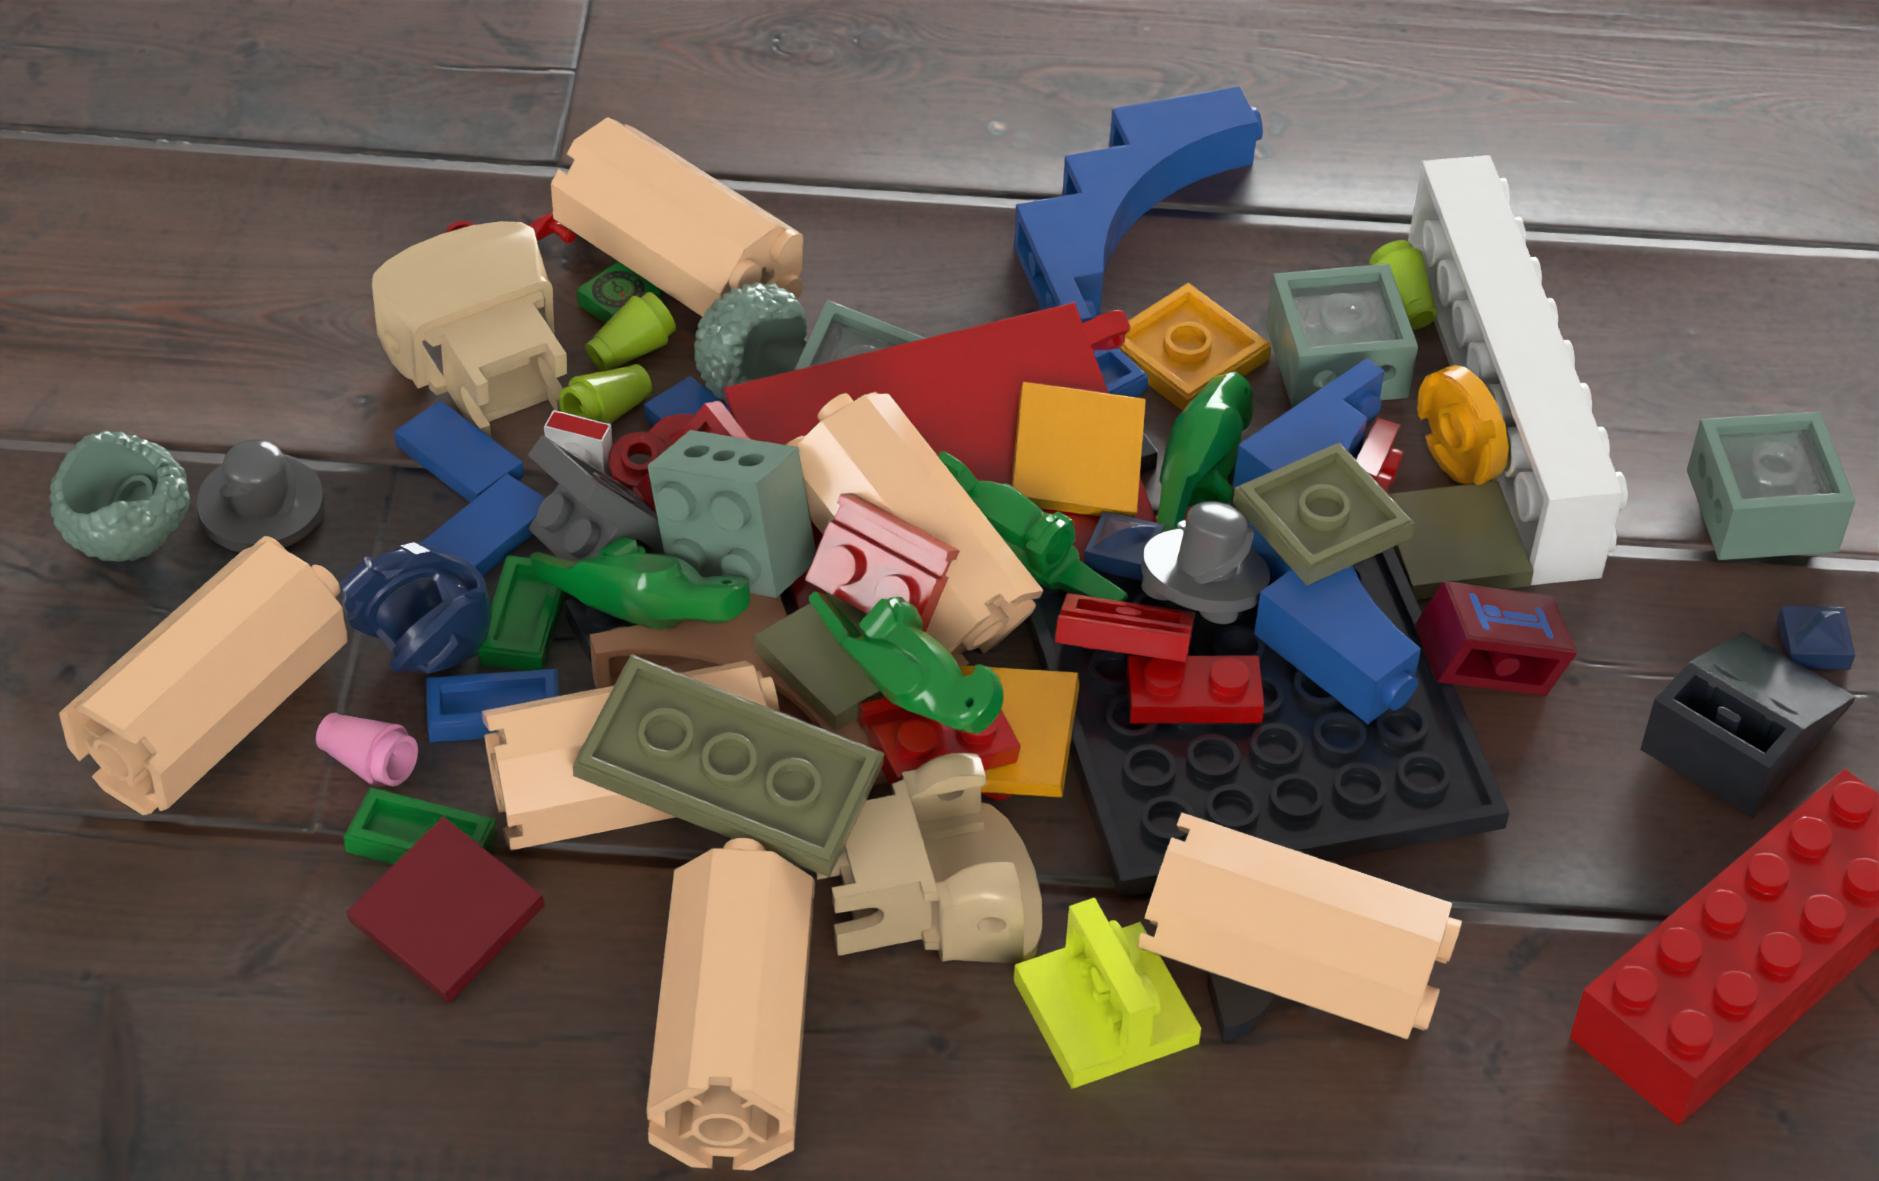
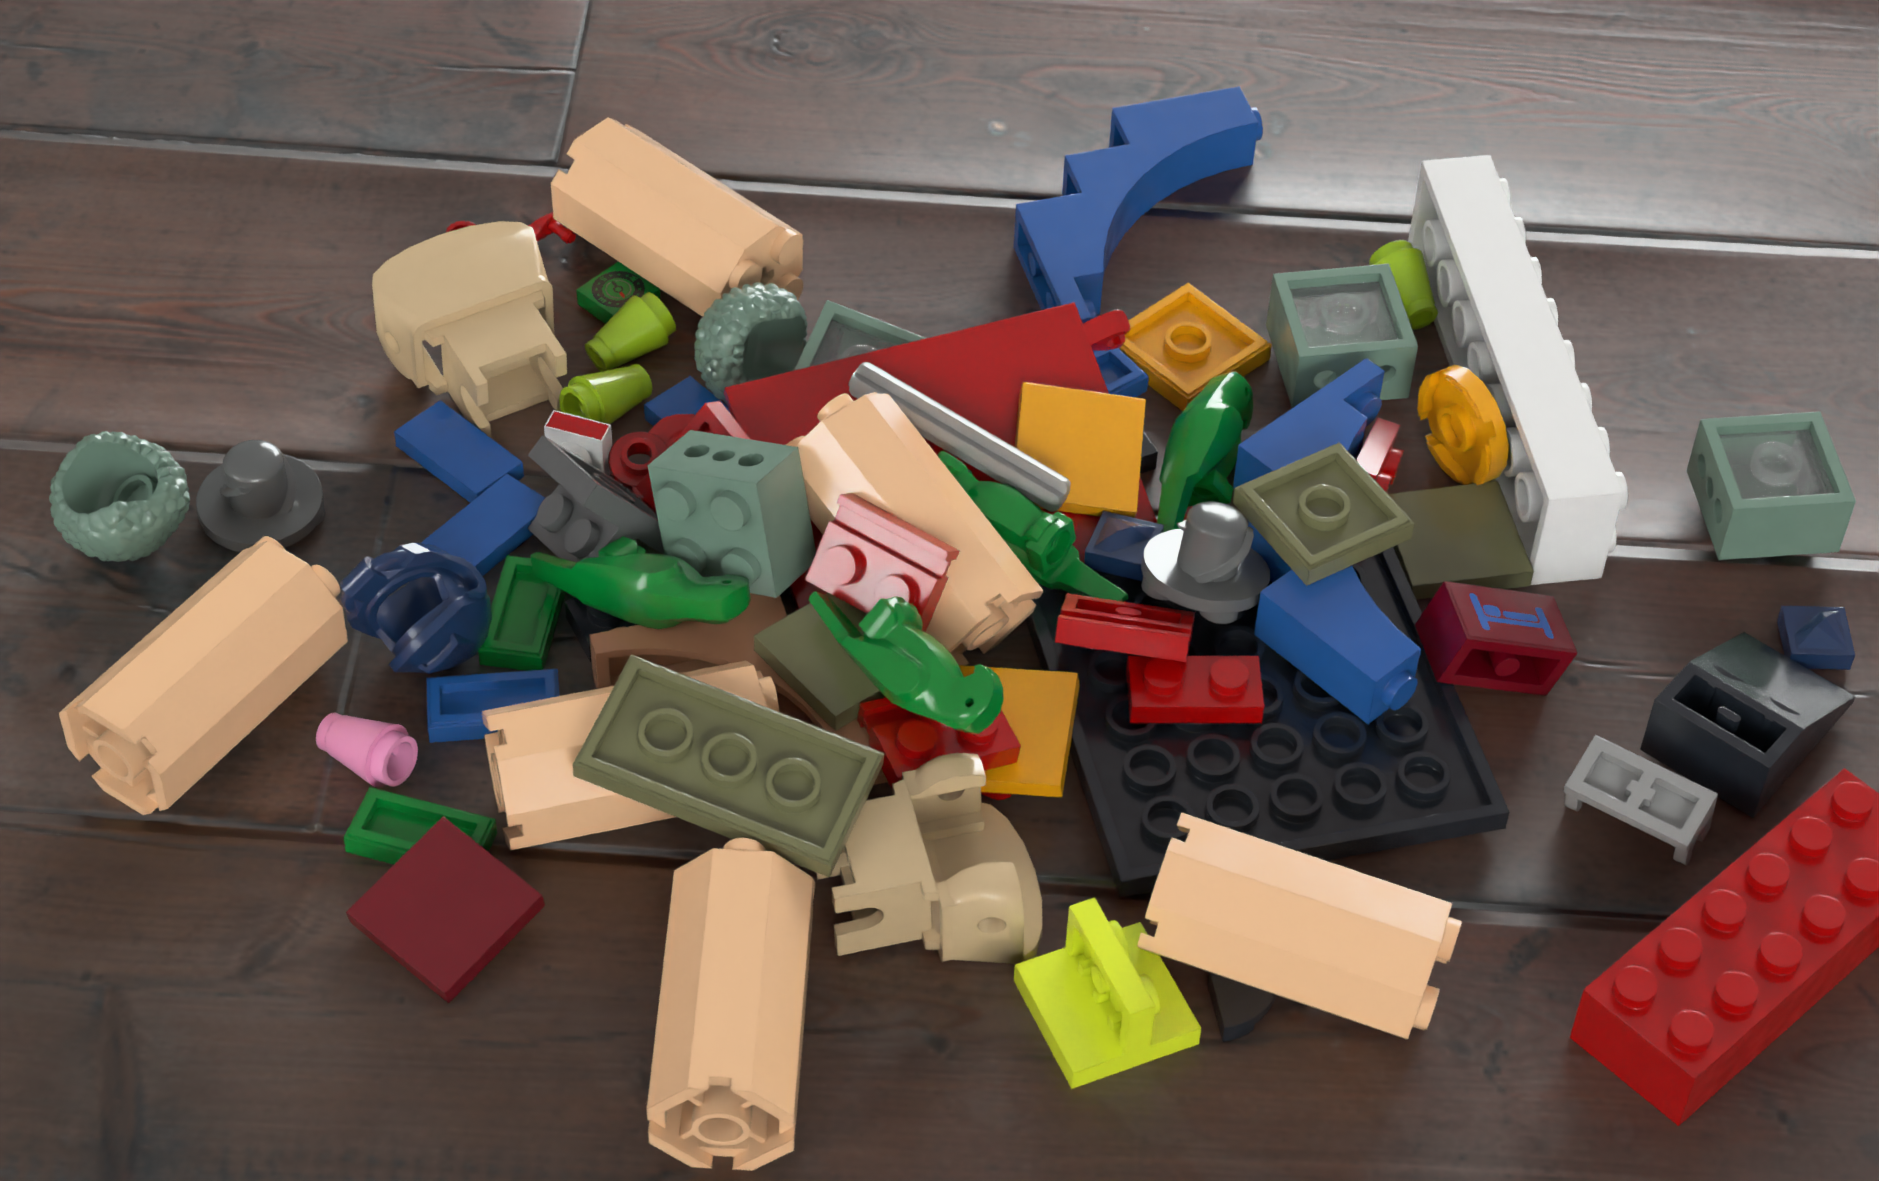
(966, 439): none -> light grey axle
(1642, 796): none -> light grey hinge

